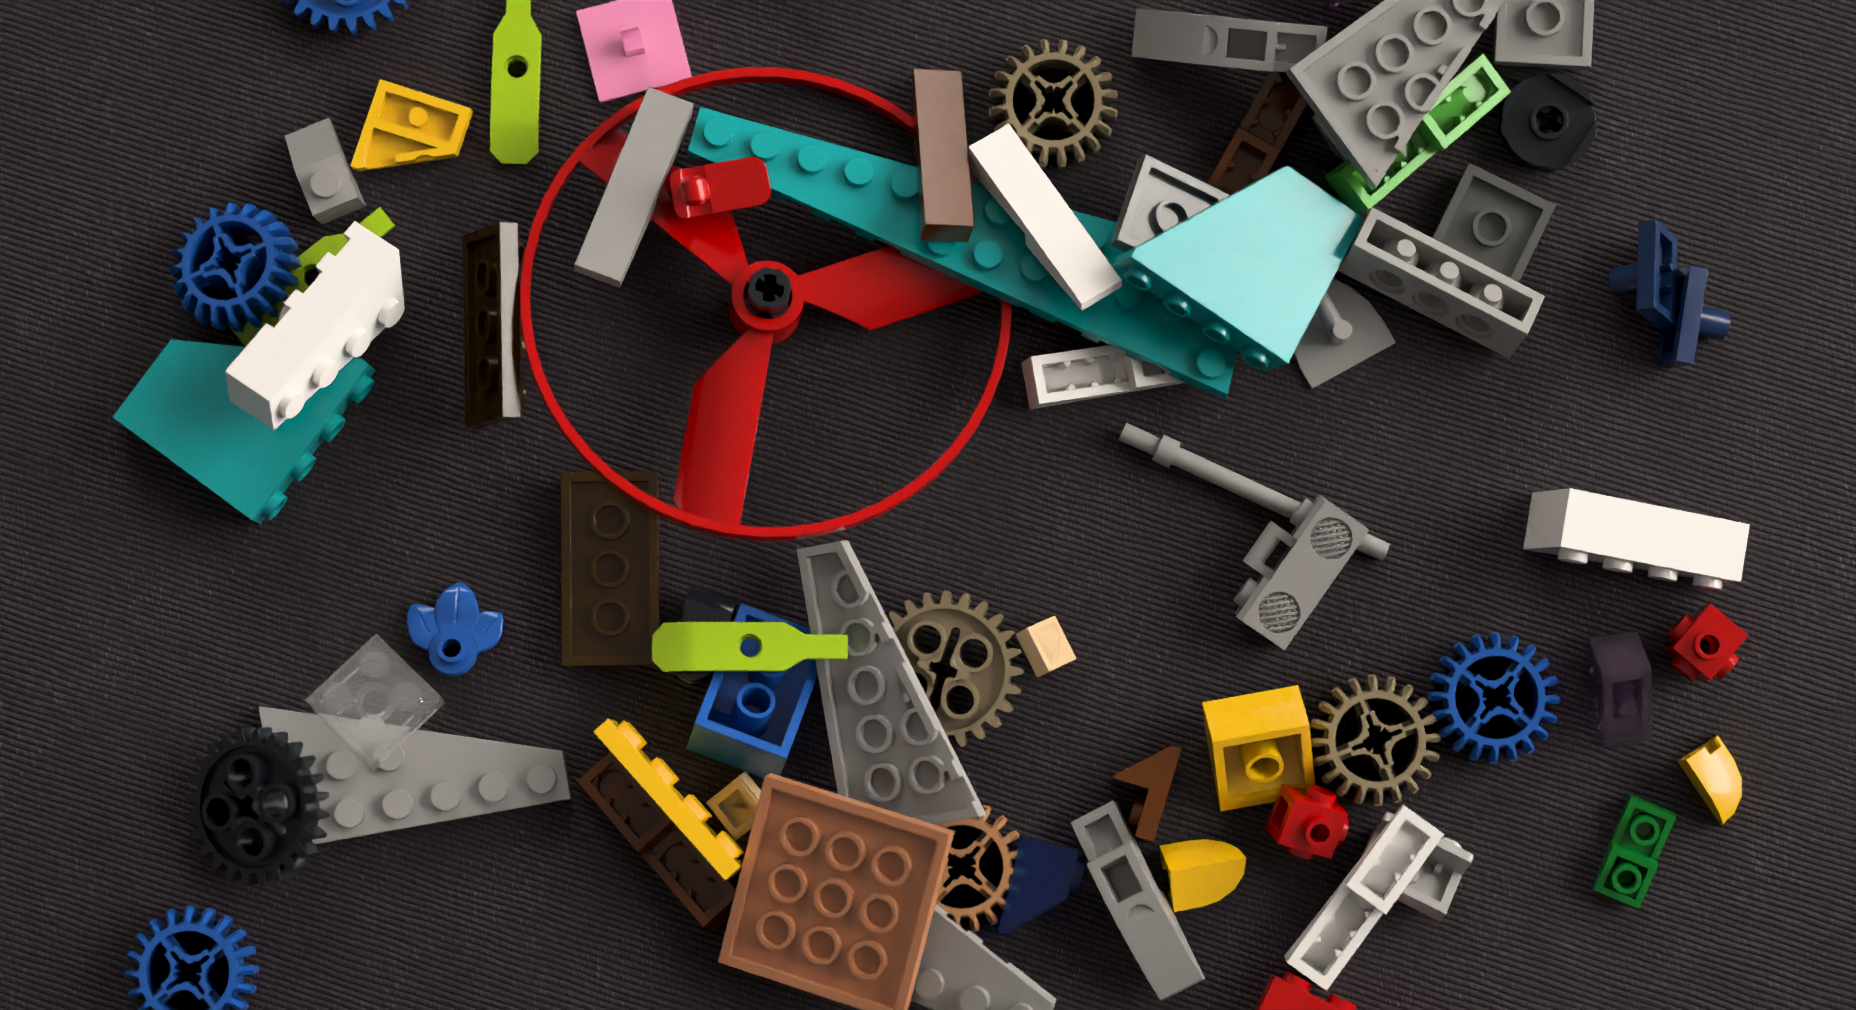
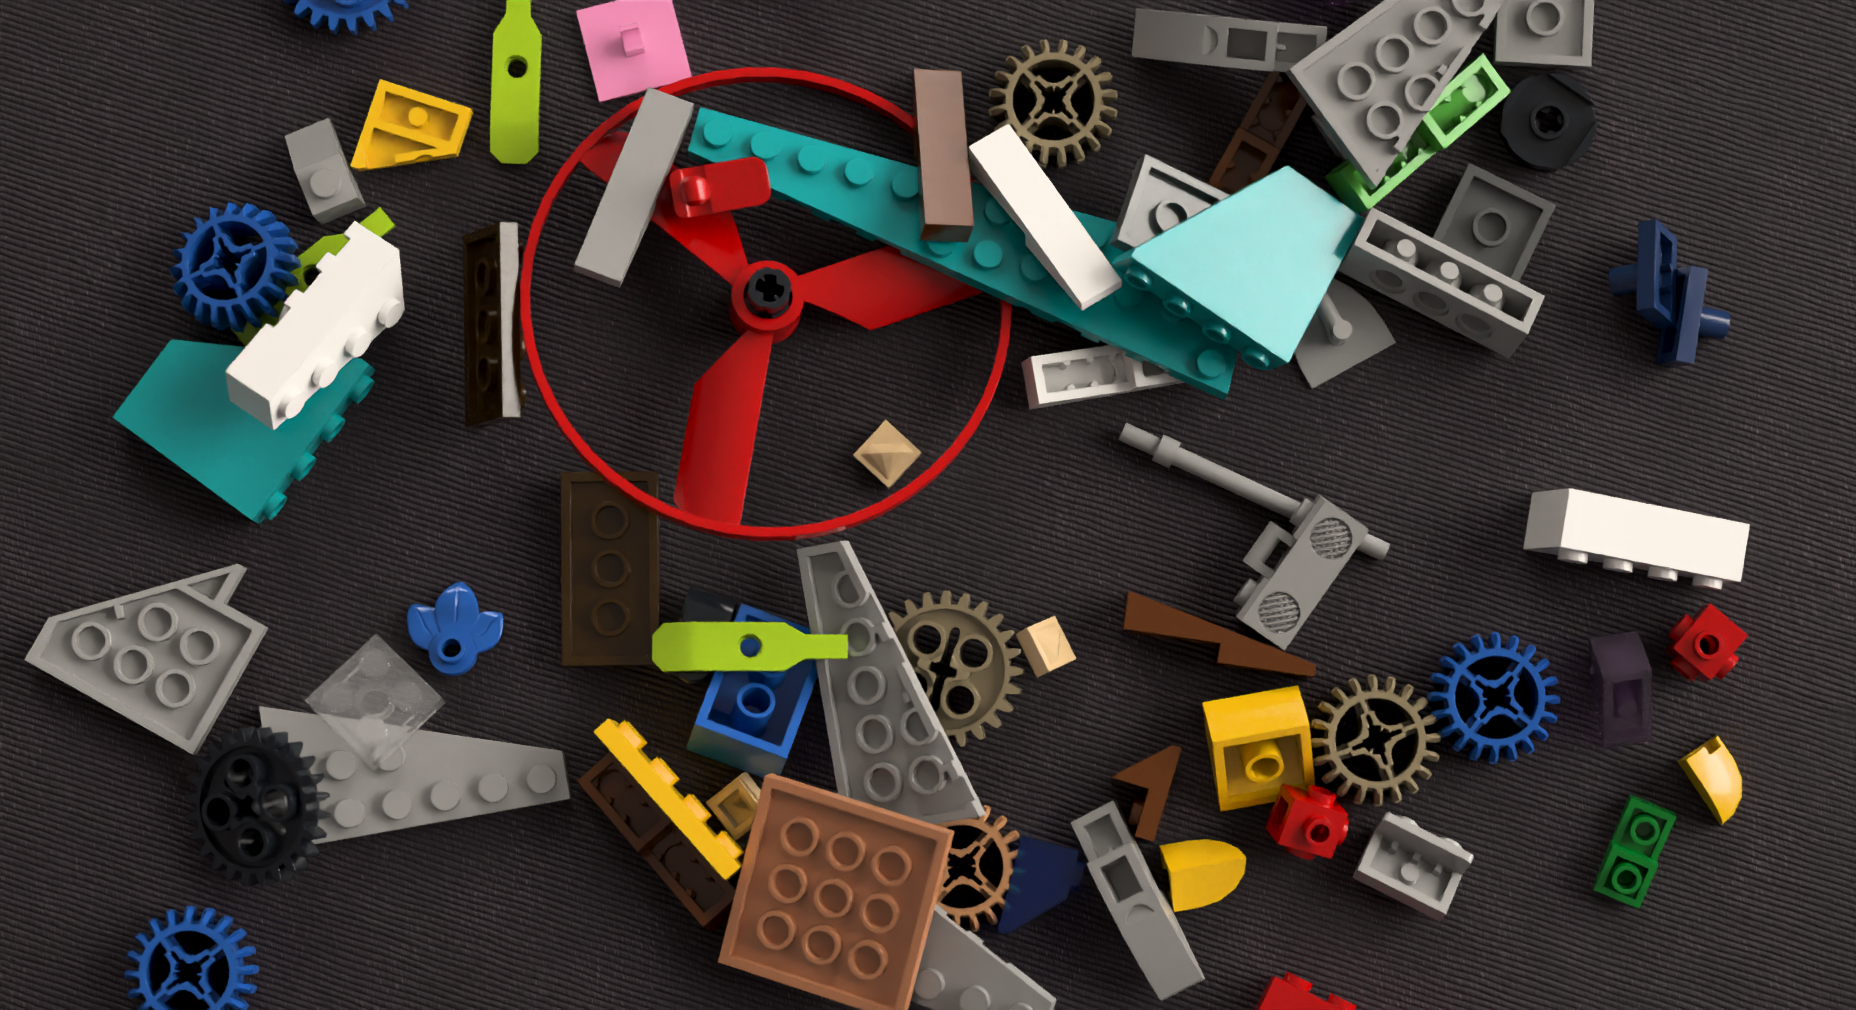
(157, 653): none -> light grey wing
(887, 454): none -> tan tile
(1233, 650): none -> reddish brown slope
(1363, 897): white slope -> none

